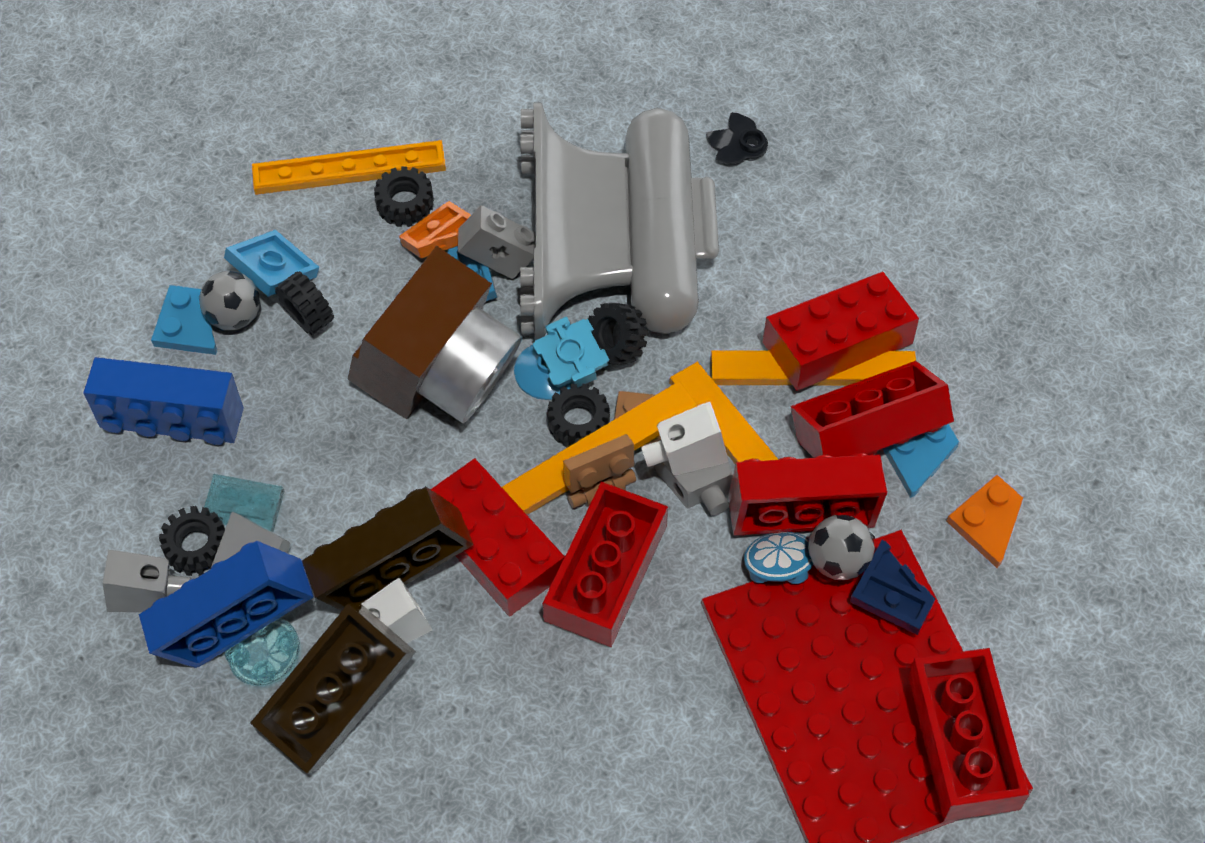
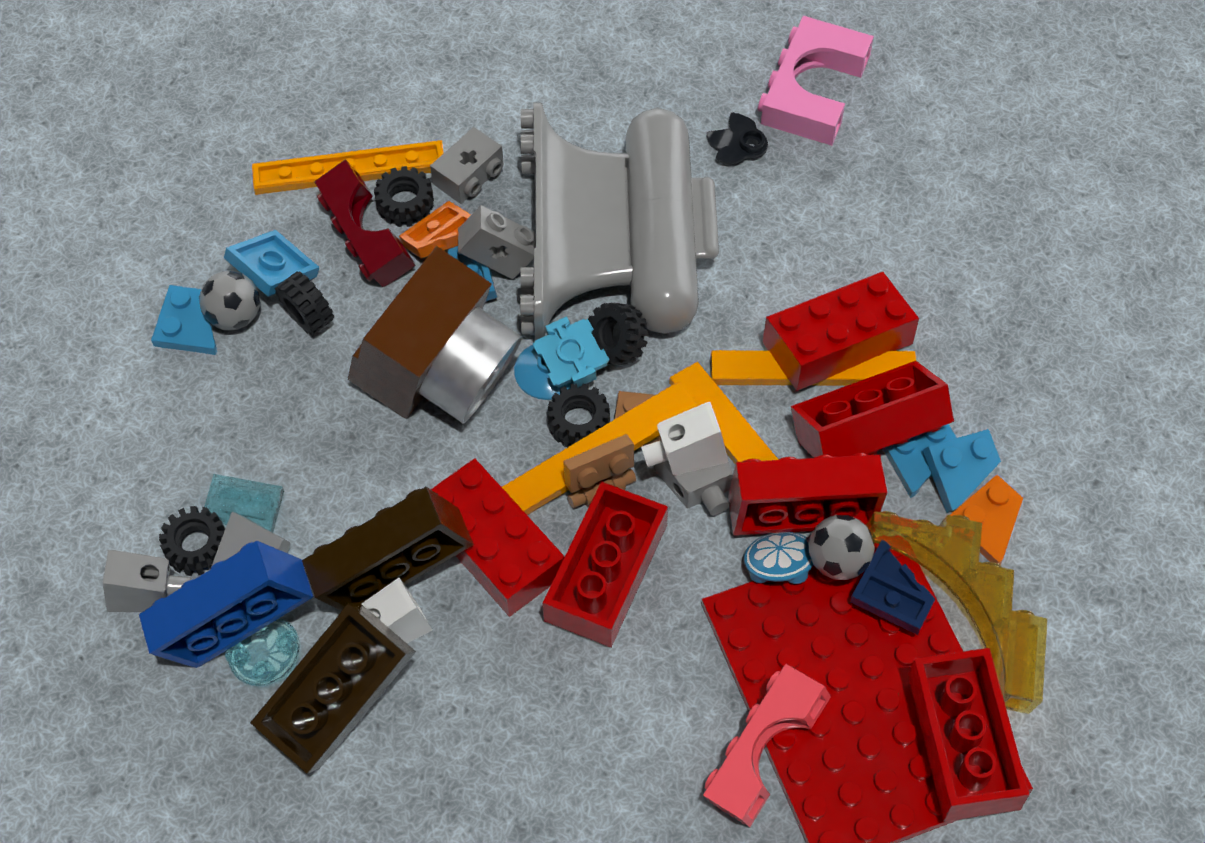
(164, 400): blue brick -> none
(347, 197): none -> dark red arch
(467, 165): none -> light grey brick
(790, 703): none -> coral arch
(812, 46): none -> bright pink arch
(961, 466): none -> dark azure wing
(985, 593): none -> clear yellow arch

